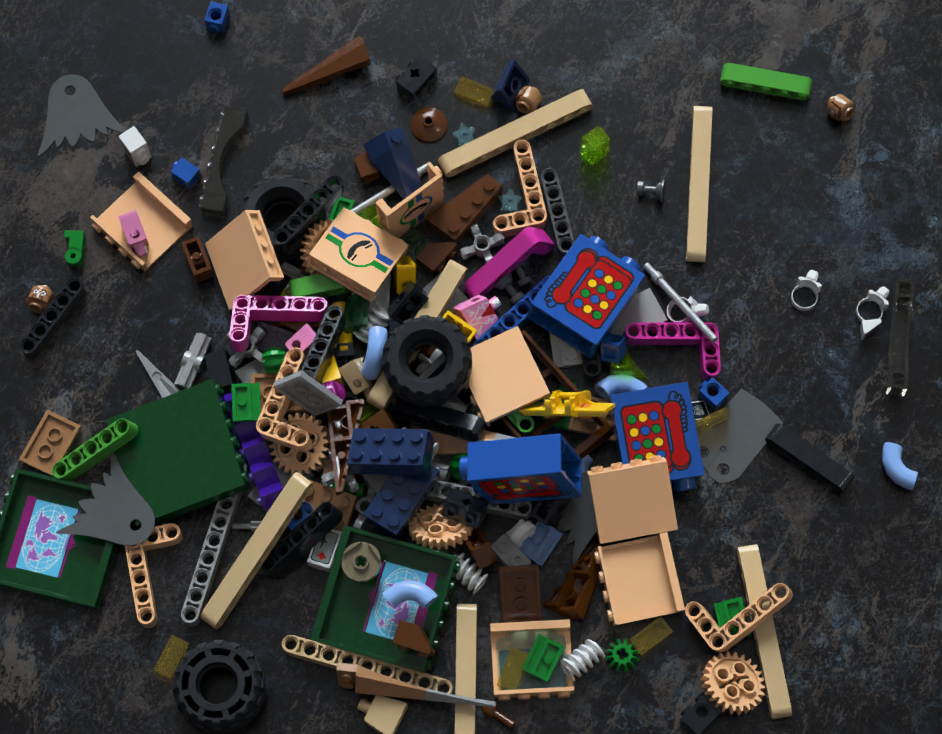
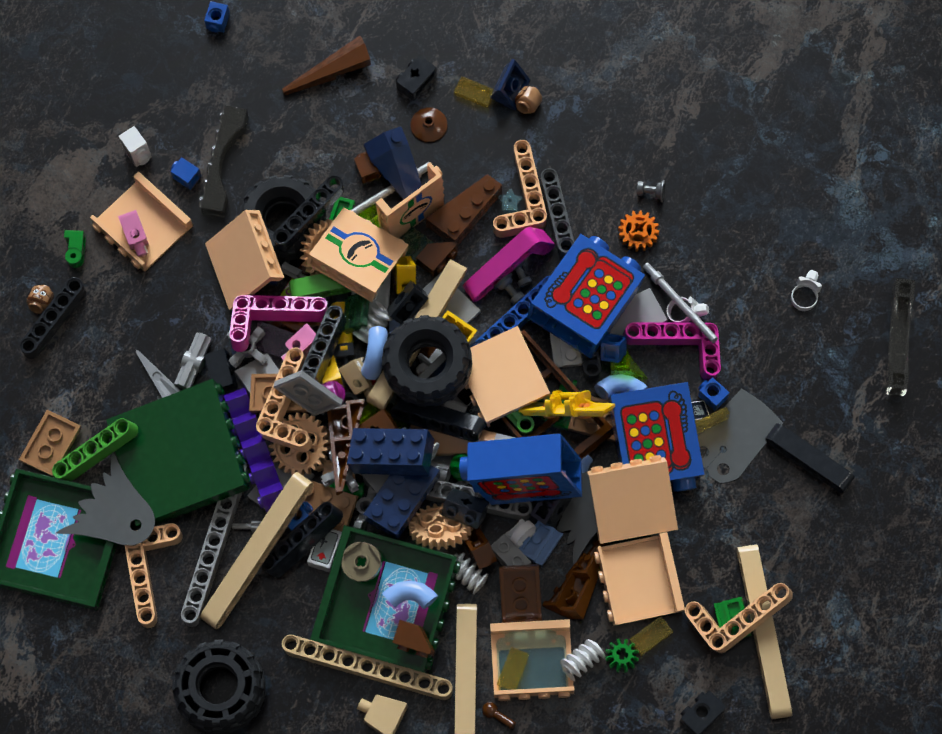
(75, 113): dark grey piece -> none
(171, 657): clear yellow tile -> none
(197, 259): reddish brown brick -> none
(246, 402): green plate -> none
(272, 360): green piece -> none
(374, 683): medium nougat plate -> none
(464, 139): clear light blue plate -> none
(478, 313): bright pink torso -> none
(496, 240): light grey pin -> none
(520, 129): tan beam -> none
(542, 658): green plate -> none
(594, 146): clear neon green brick -> none
(638, 238): none -> orange gear
(699, 184): tan beam -> none
(741, 698): light nougat gear -> none
(766, 81): bright green beam -> none
(840, 107): medium nougat head -> none
(868, 327): white slope -> none
(878, 297): white piece -> none
(895, 468): light blue cylinder -> none

